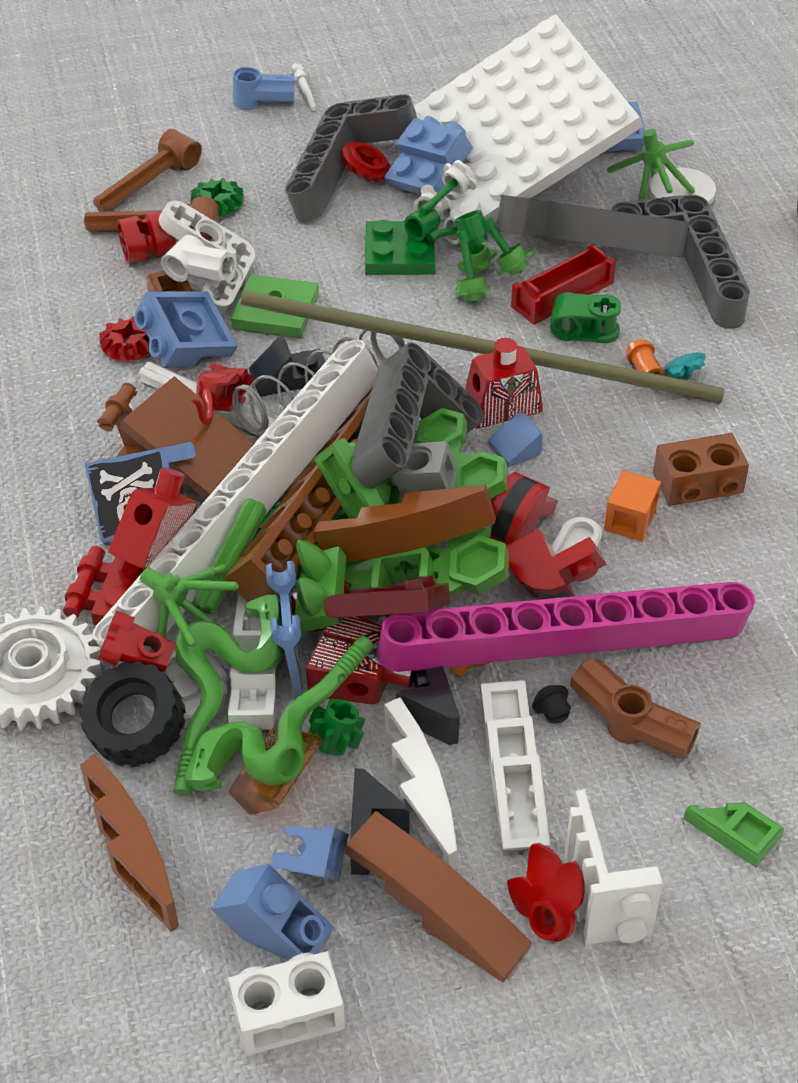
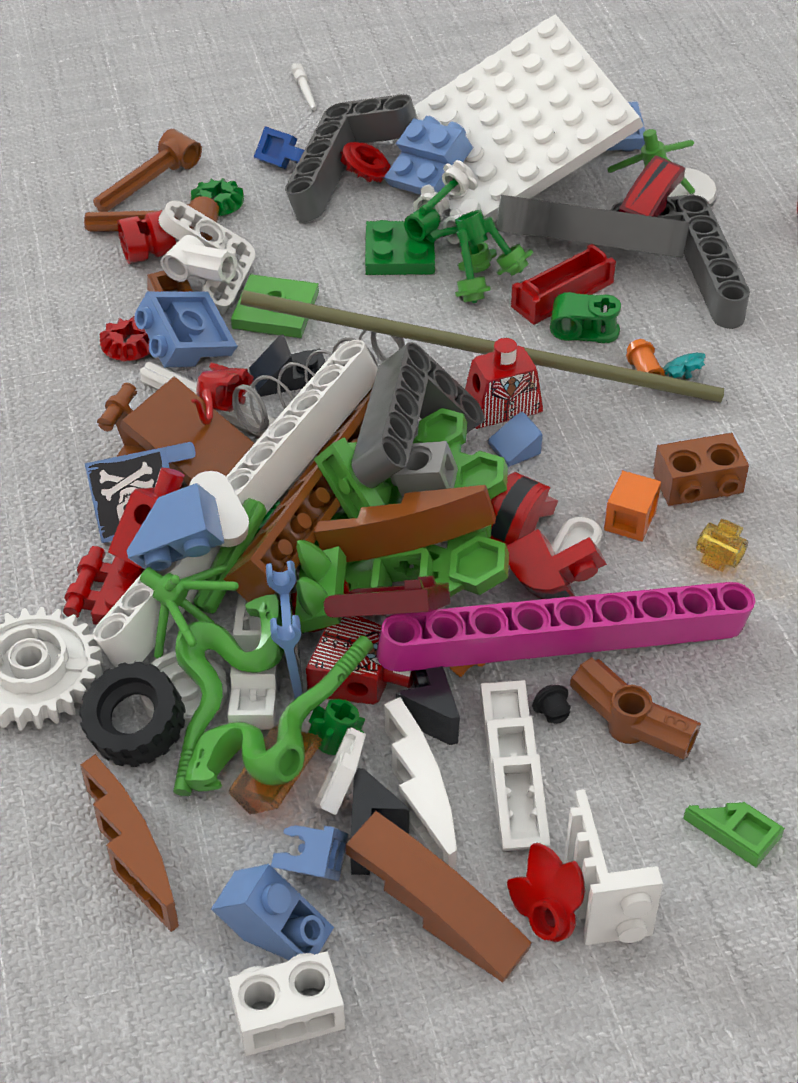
(127, 640): red plate -> none
(177, 528): none -> medium blue slope
(231, 512): none -> white tile
(253, 88): medium blue piece -> none
(277, 148): none -> blue plate
(340, 772): none -> white tile
(652, 188): none -> slope
(722, 545): none -> clear yellow gear

